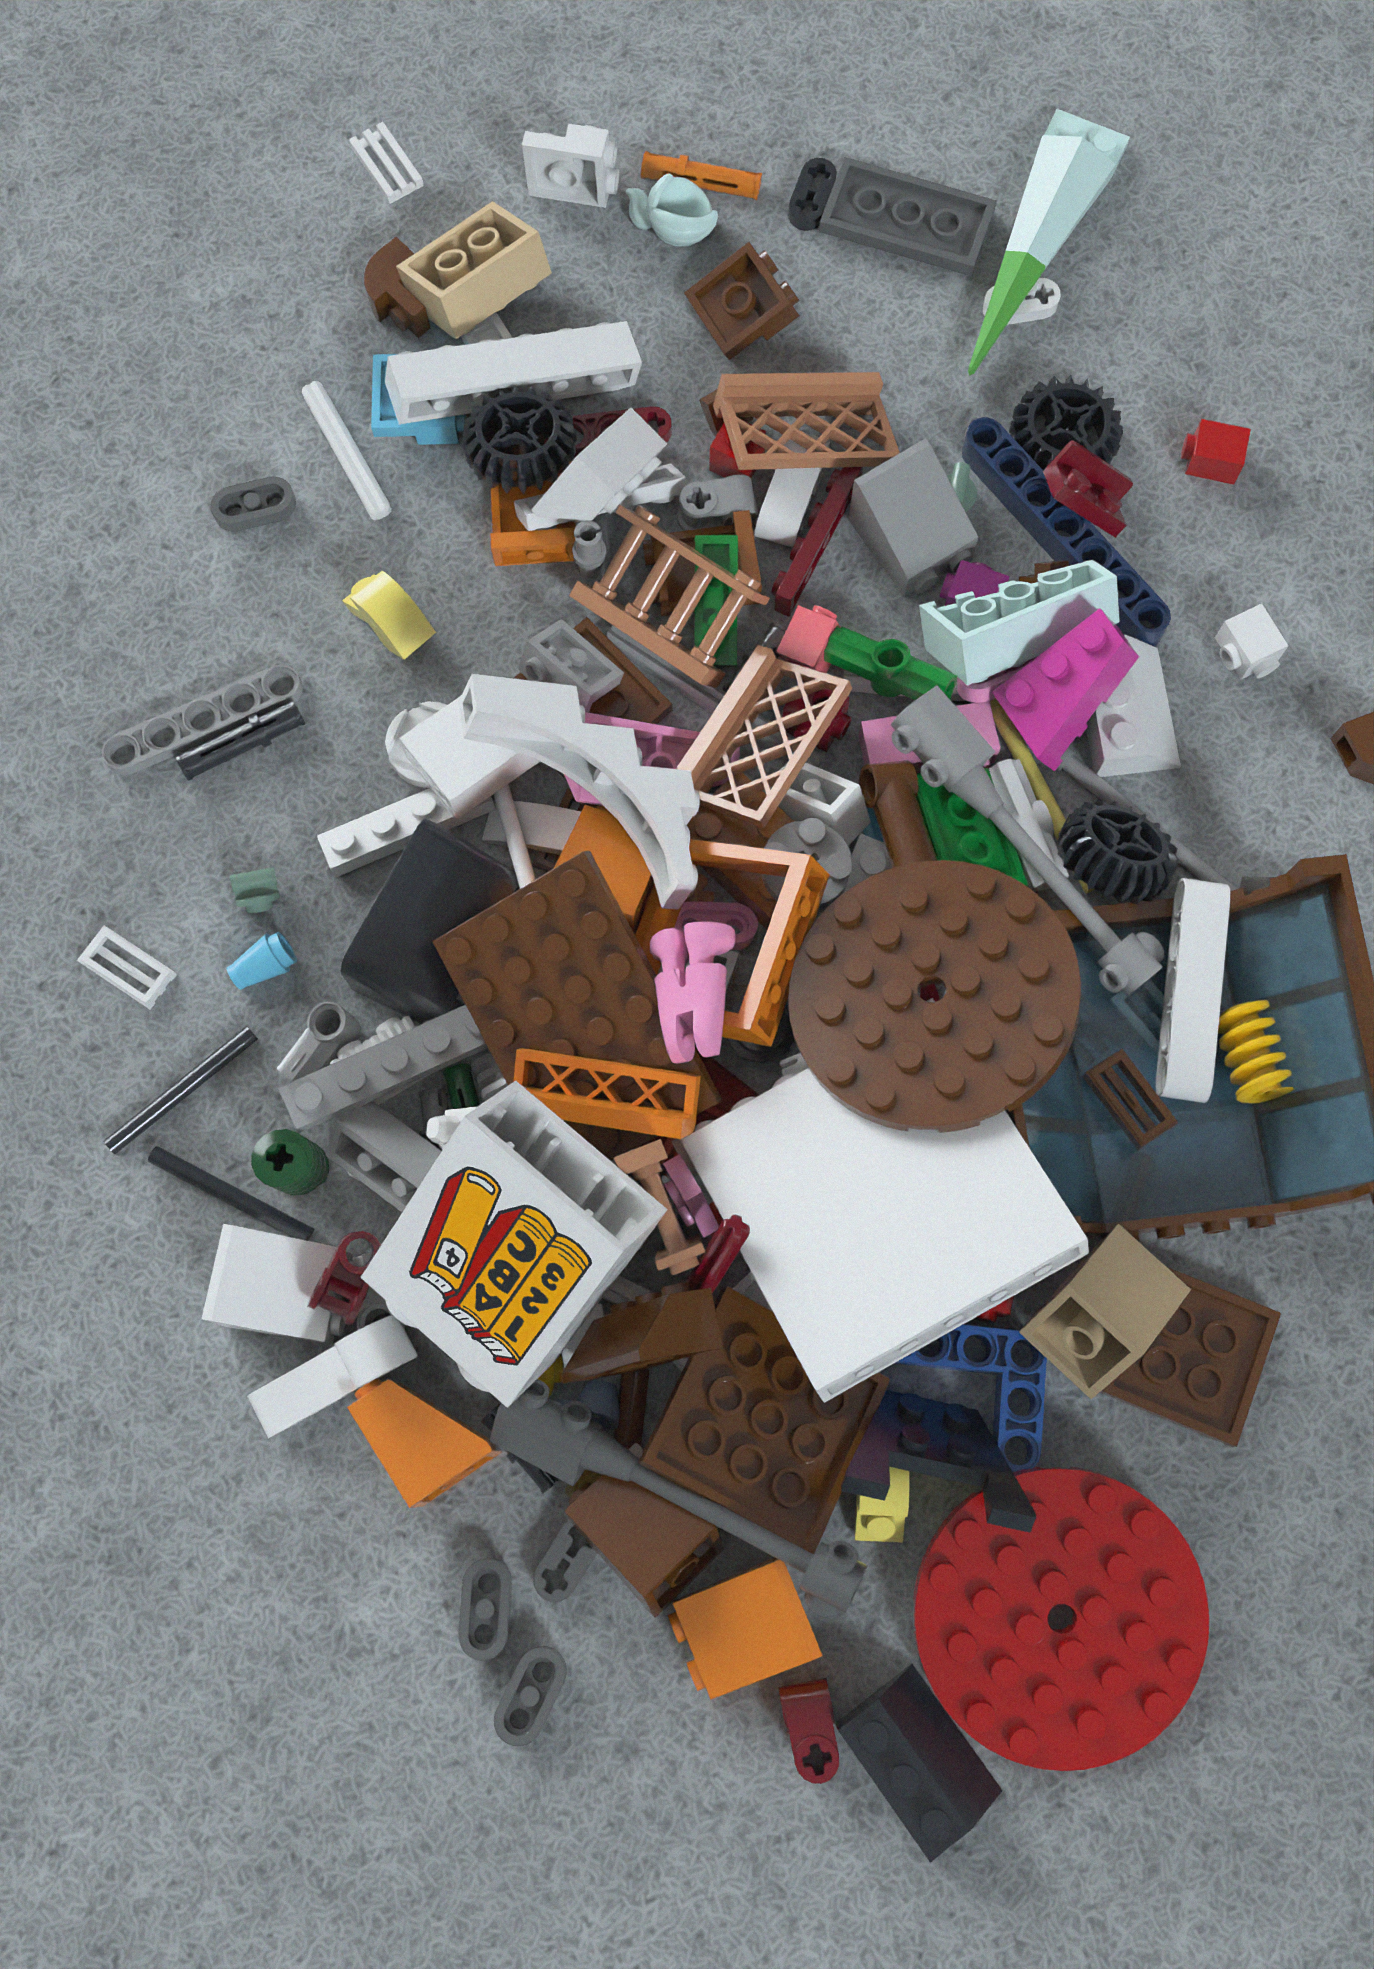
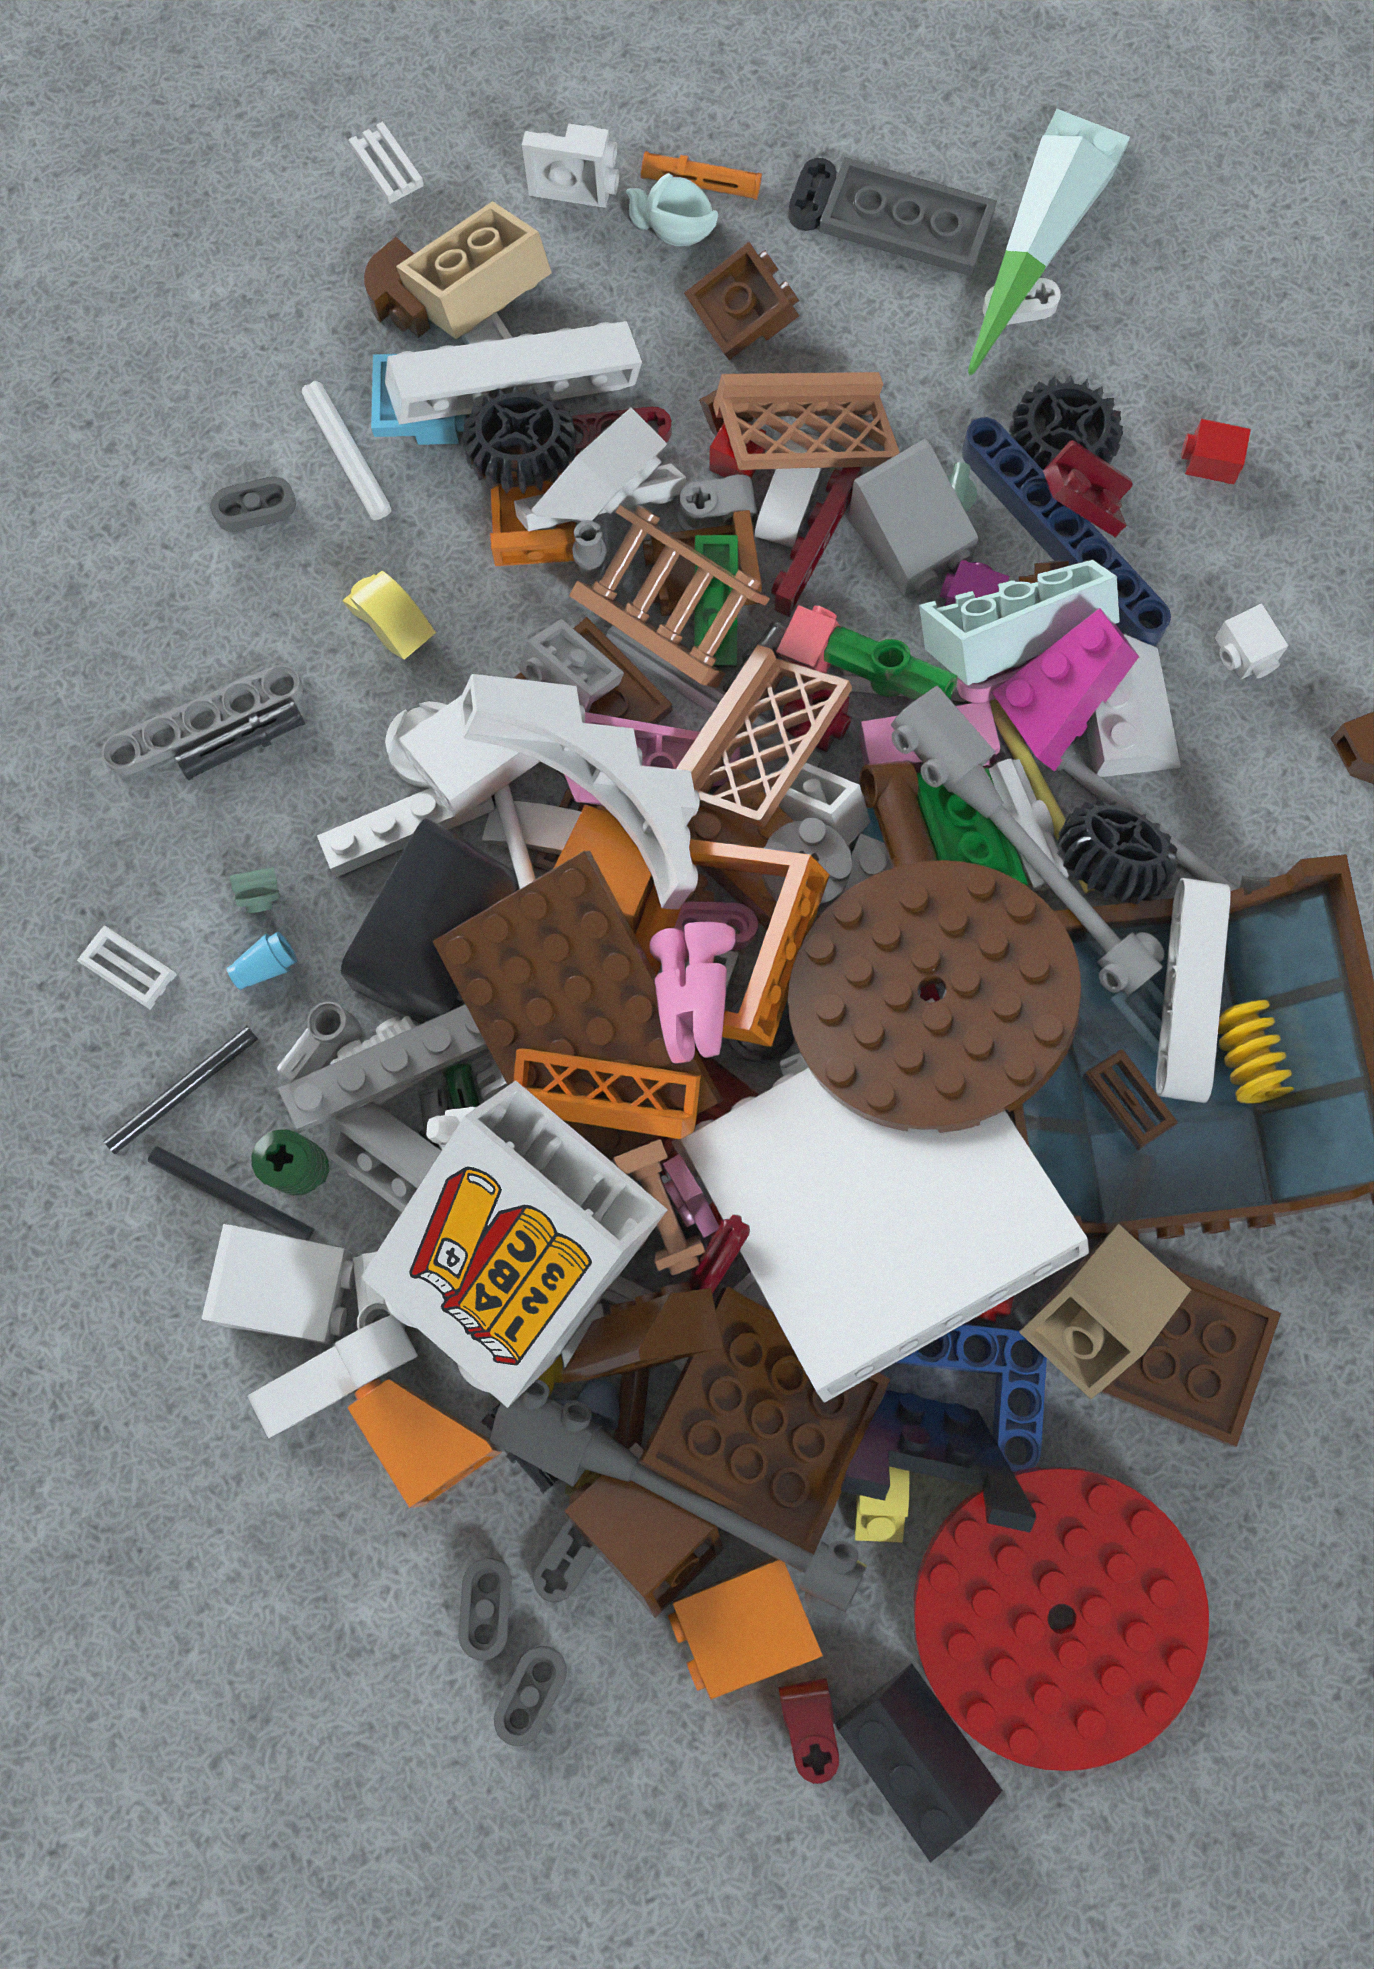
(344, 1280): dark red piece -> none

